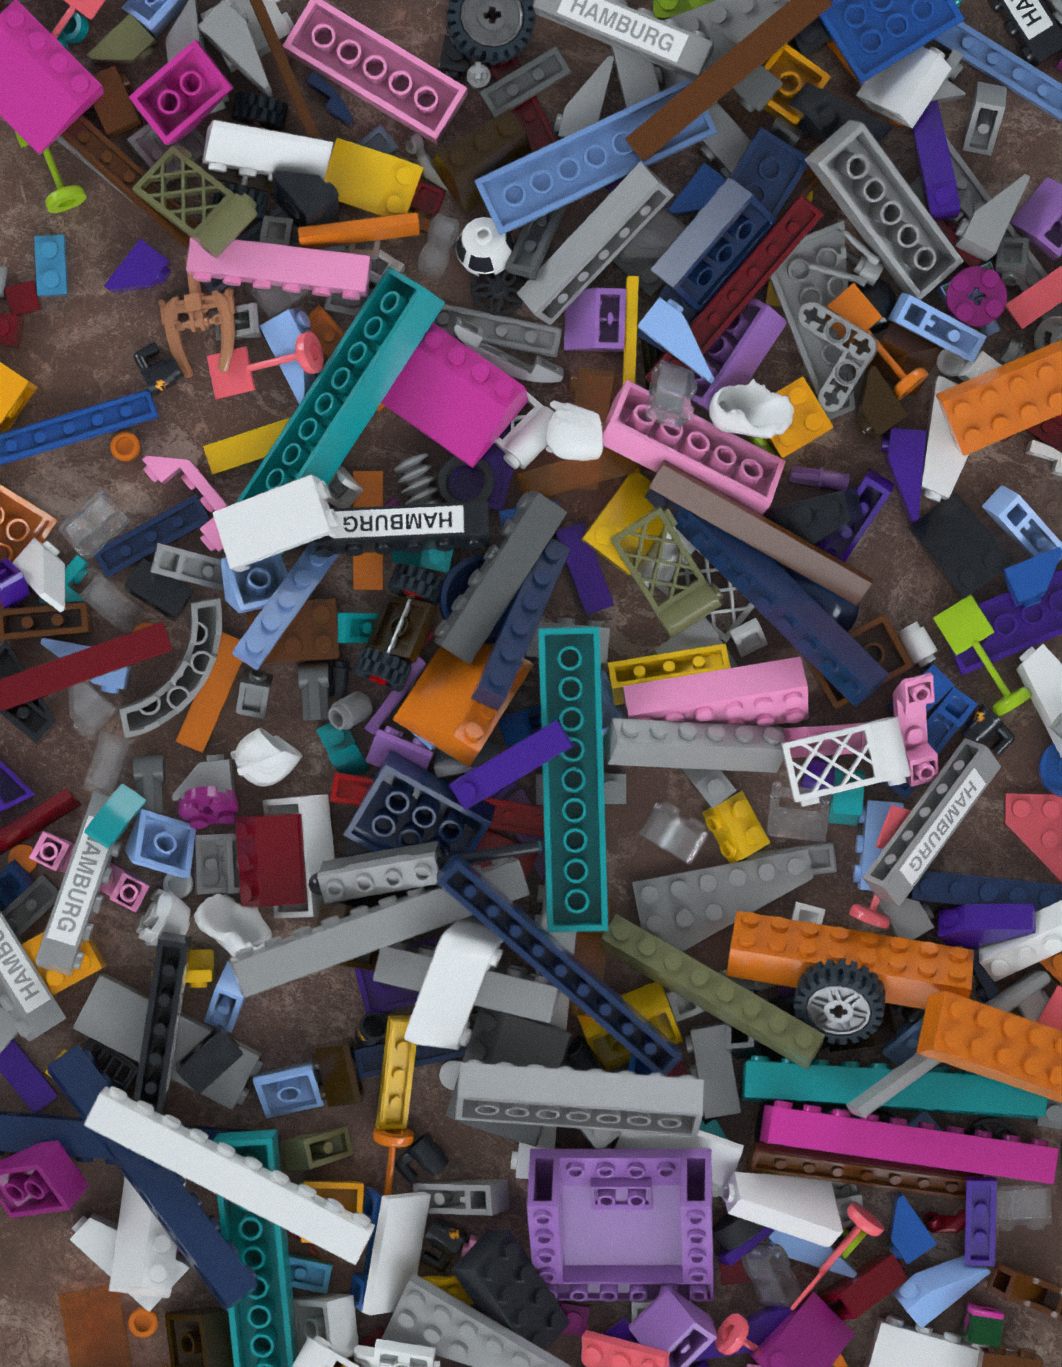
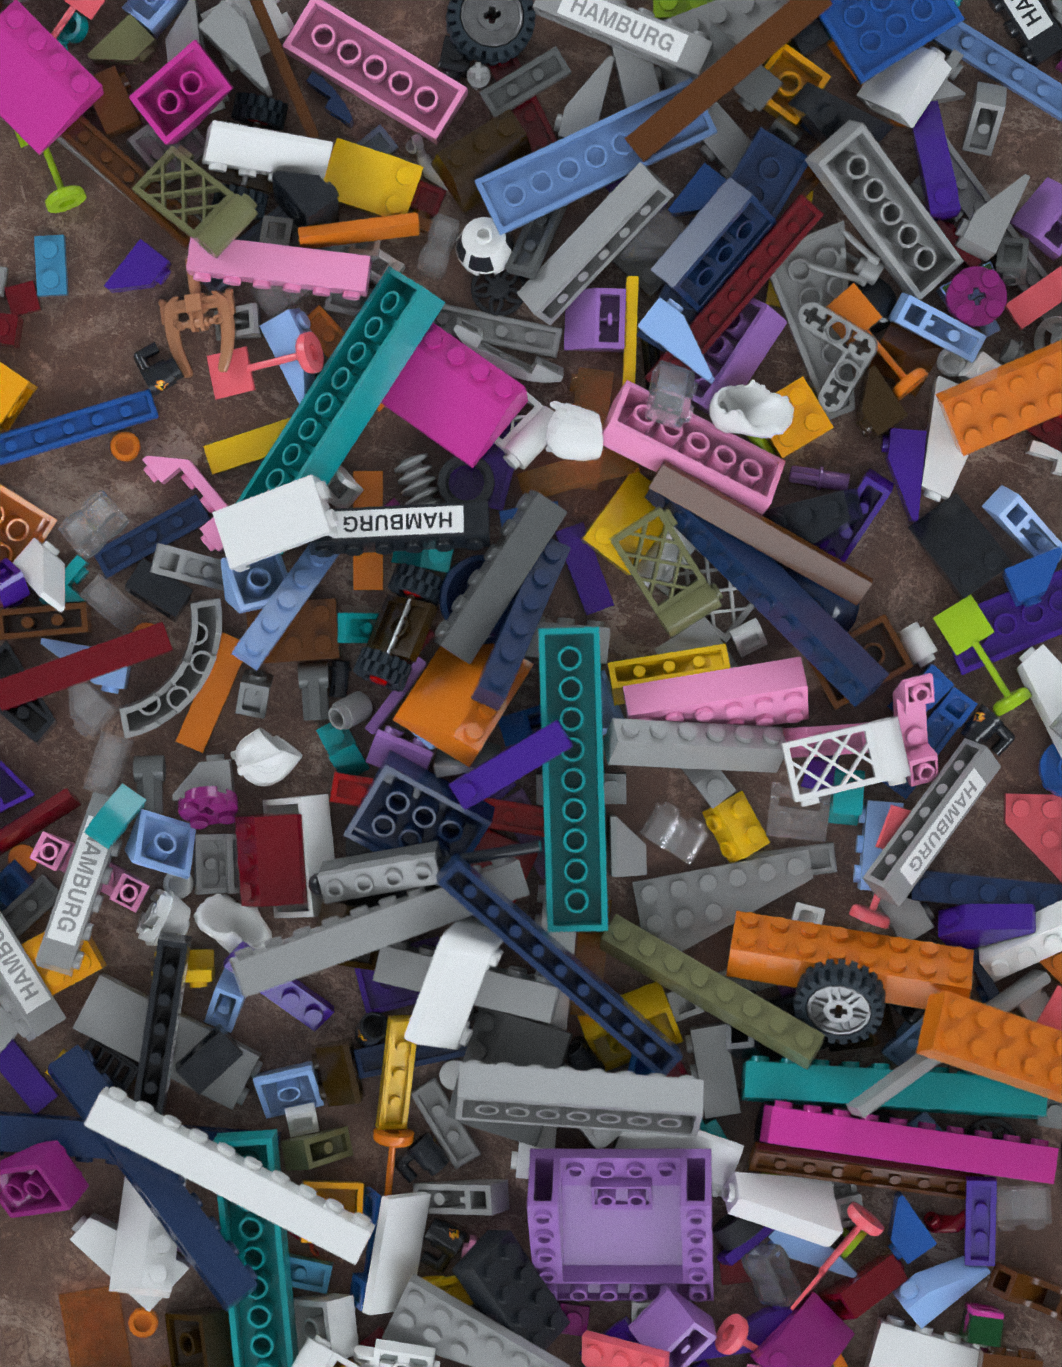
(294, 998): none -> plate
(302, 1119): none -> white plate
(449, 1132): none -> light grey tile
(626, 850): none -> light grey slope

